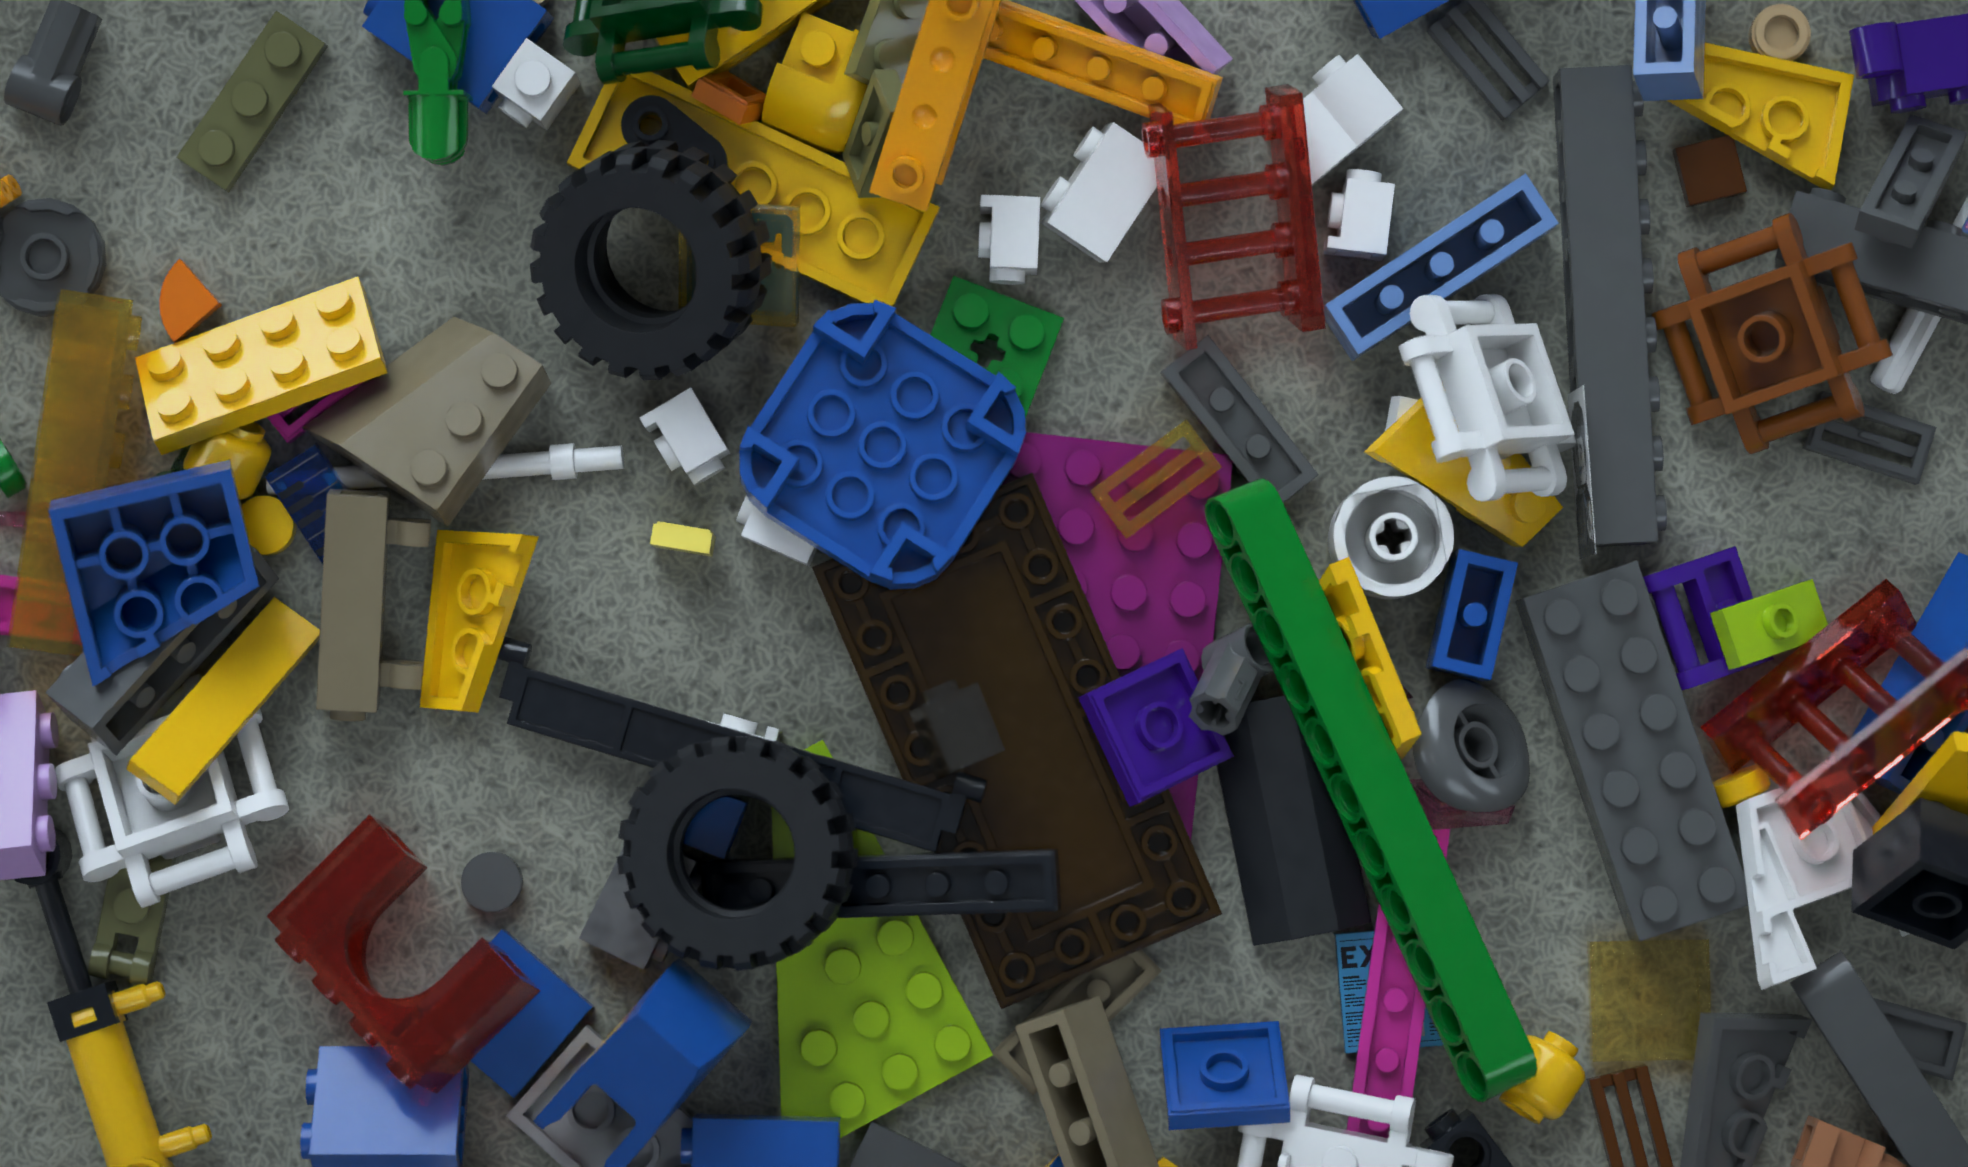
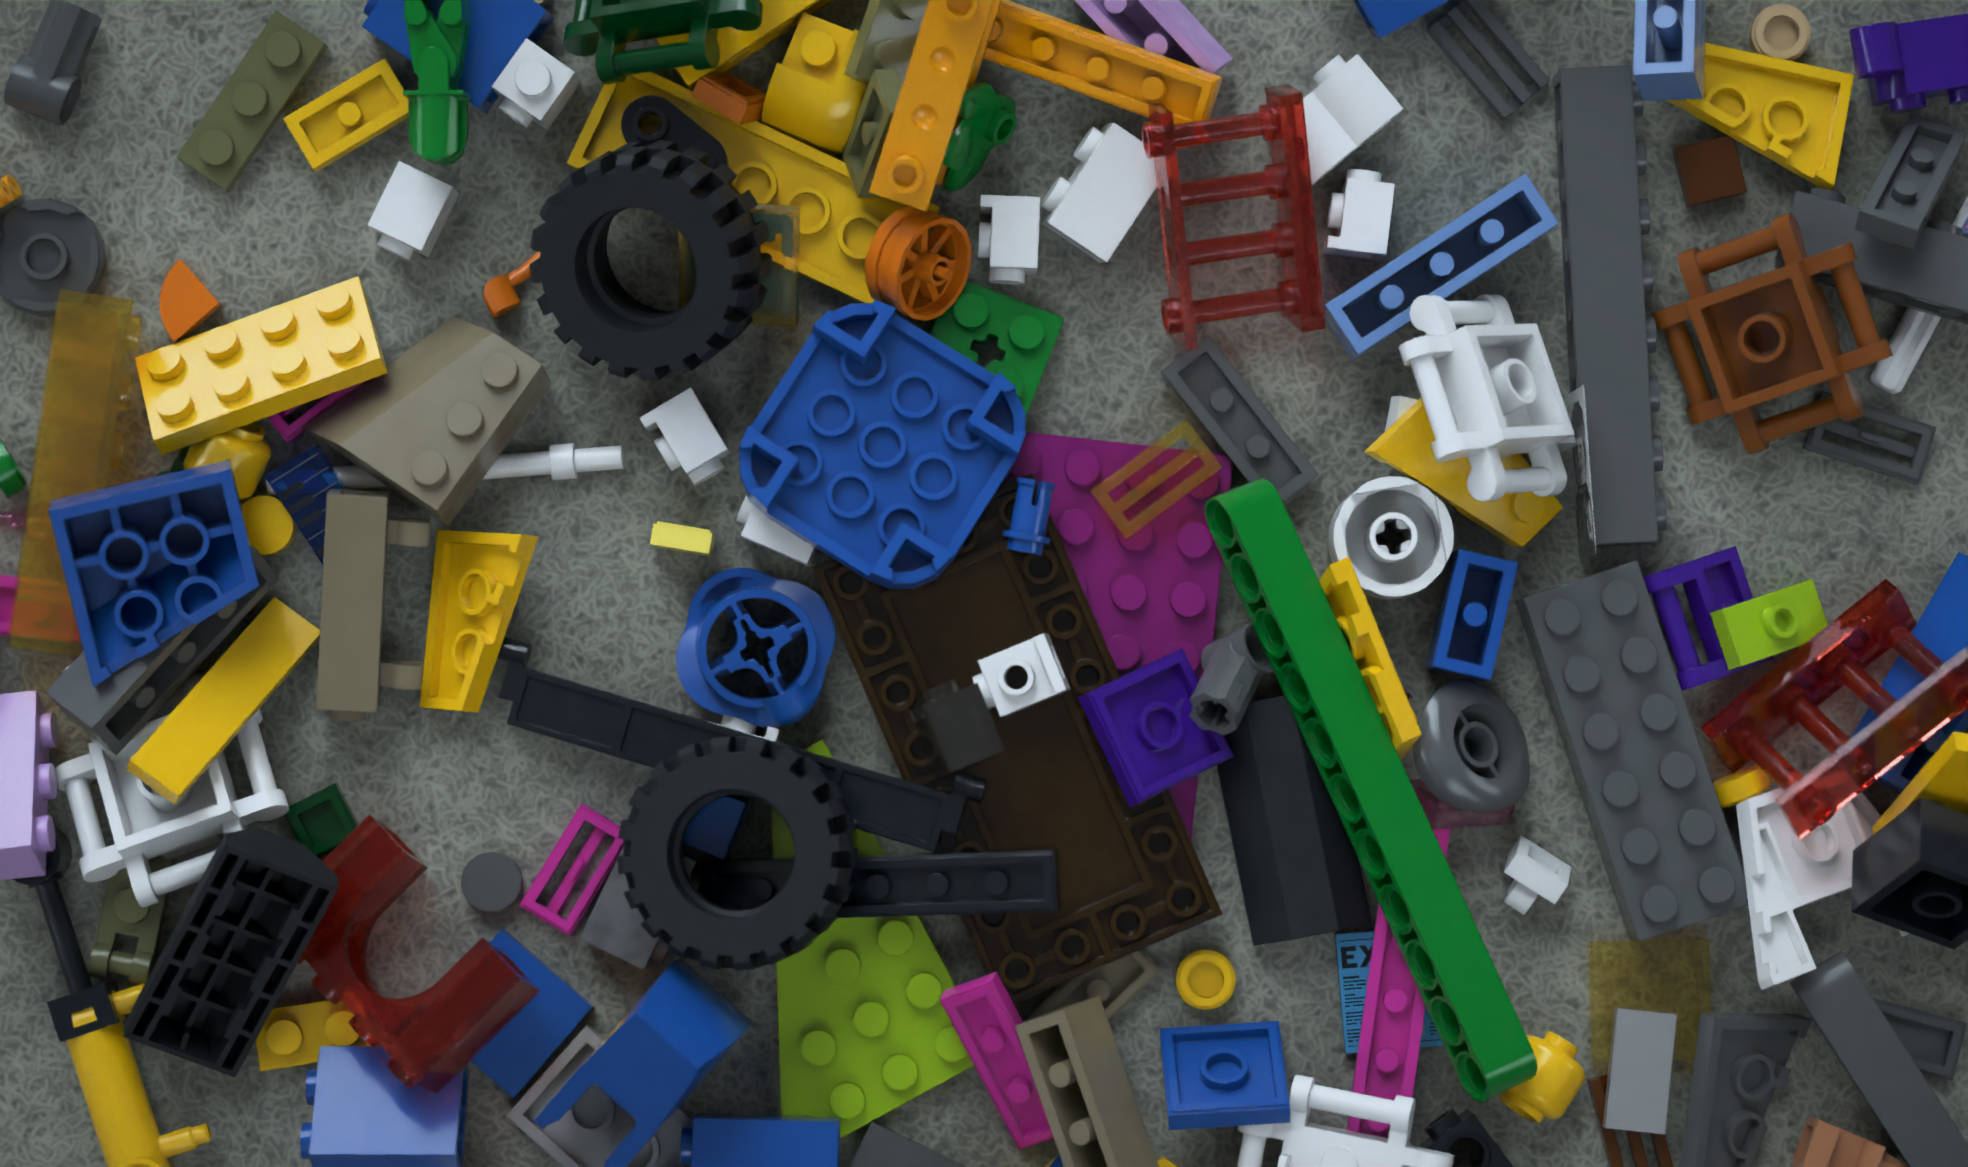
(233, 950): none -> black piece
(296, 1032): none -> yellow plate
(322, 820): none -> dark green tile
(349, 115): none -> yellow plate
(412, 211): none -> white brick
(500, 291): none -> orange hand
(550, 913): none -> dark pink tile
(785, 702): none -> blue piece
(927, 266): none -> orange wheel
(985, 123): none -> green plate
(986, 1025): none -> dark pink tile
(1029, 520): none -> blue pin
(1044, 673): none -> white brick
(1205, 979): none -> yellow tile
(1534, 874): none -> white tile
(1639, 1070): none -> light grey tile

